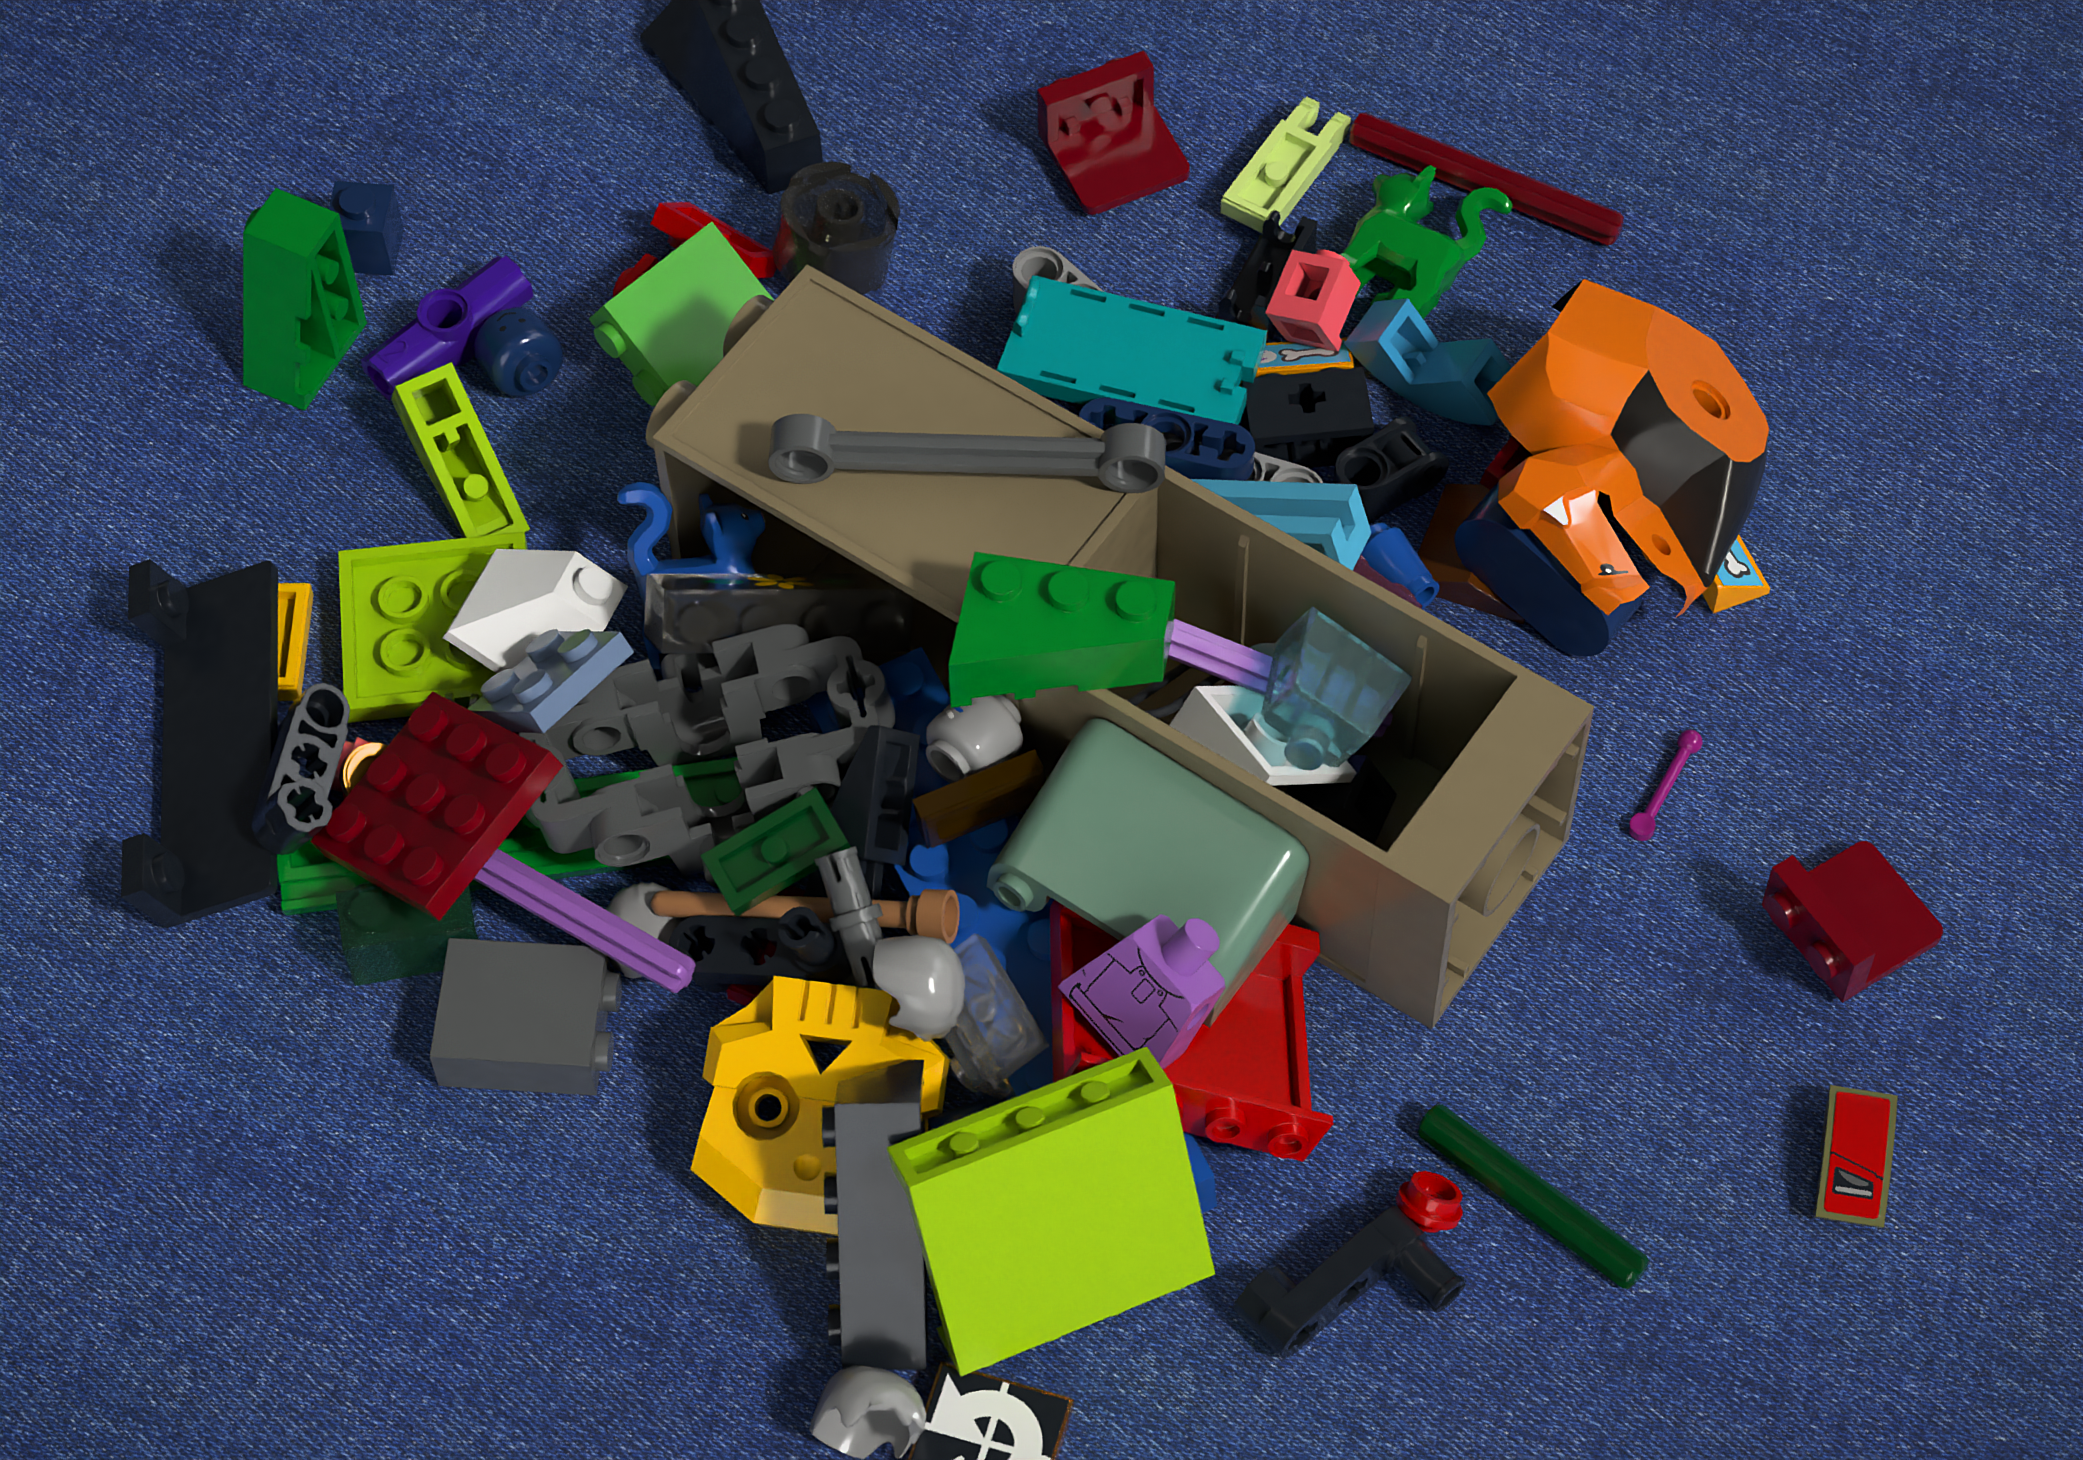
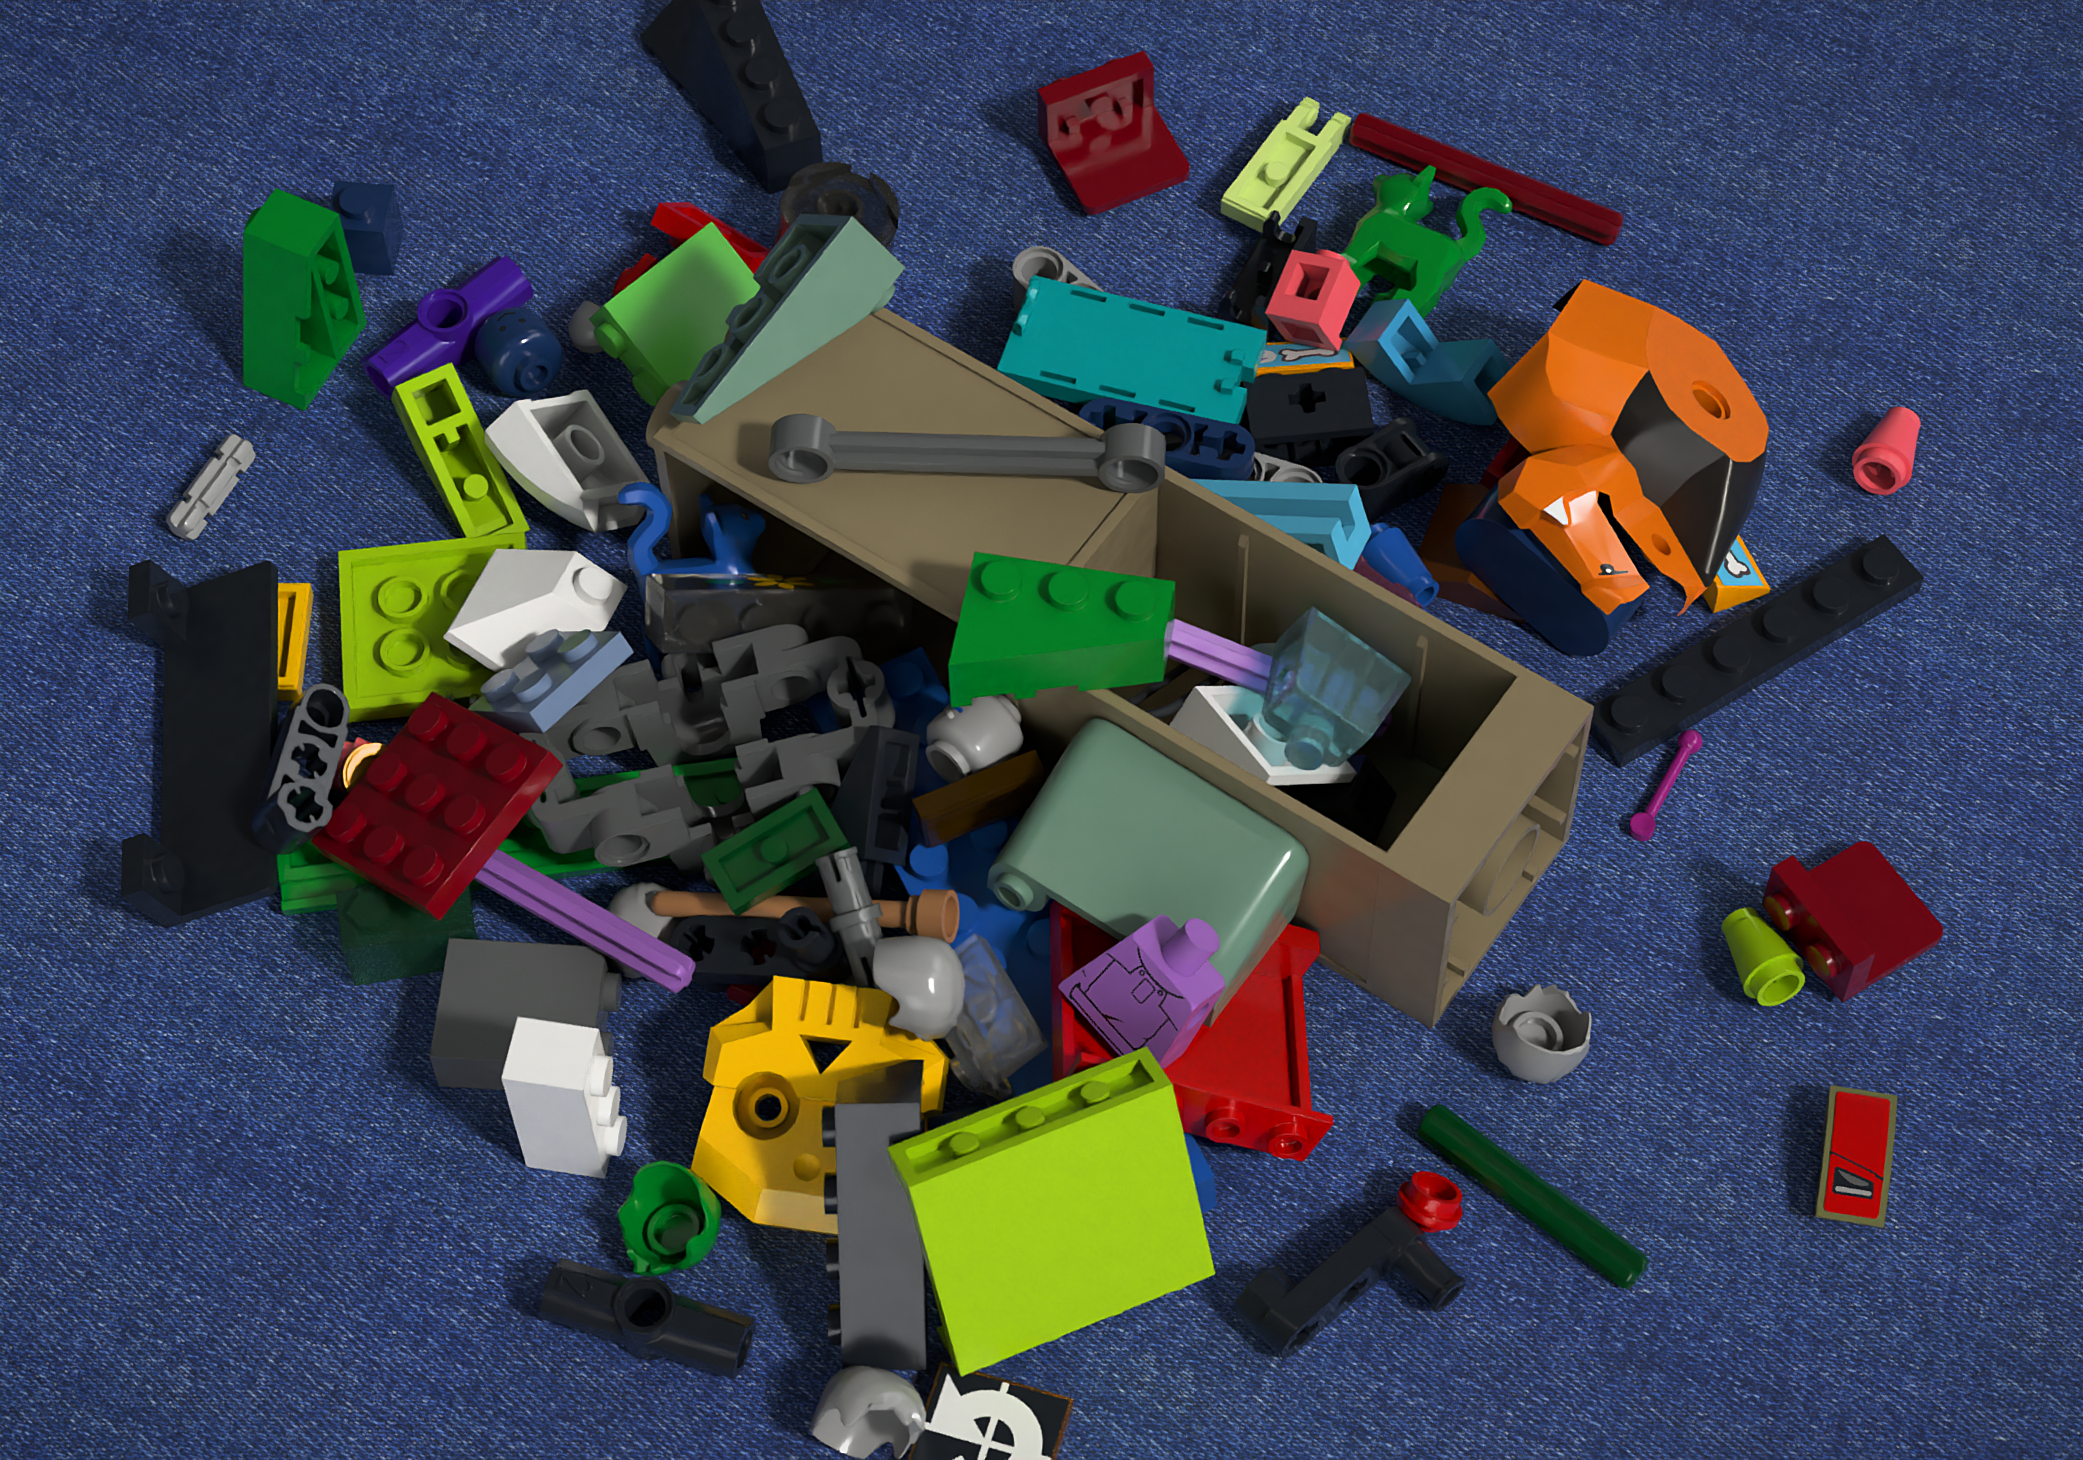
(210, 487): none -> light grey axle
(563, 1098): none -> white brick
(568, 459): none -> white slope
(582, 330): none -> light grey hinge
(668, 1219): none -> green hair
(686, 1333): none -> black piece
(812, 289): none -> sand green wedge
(1540, 1034): none -> light grey hair
(1753, 650): none -> black plate
(1762, 958): none -> lime cone
(1888, 452): none -> coral cone

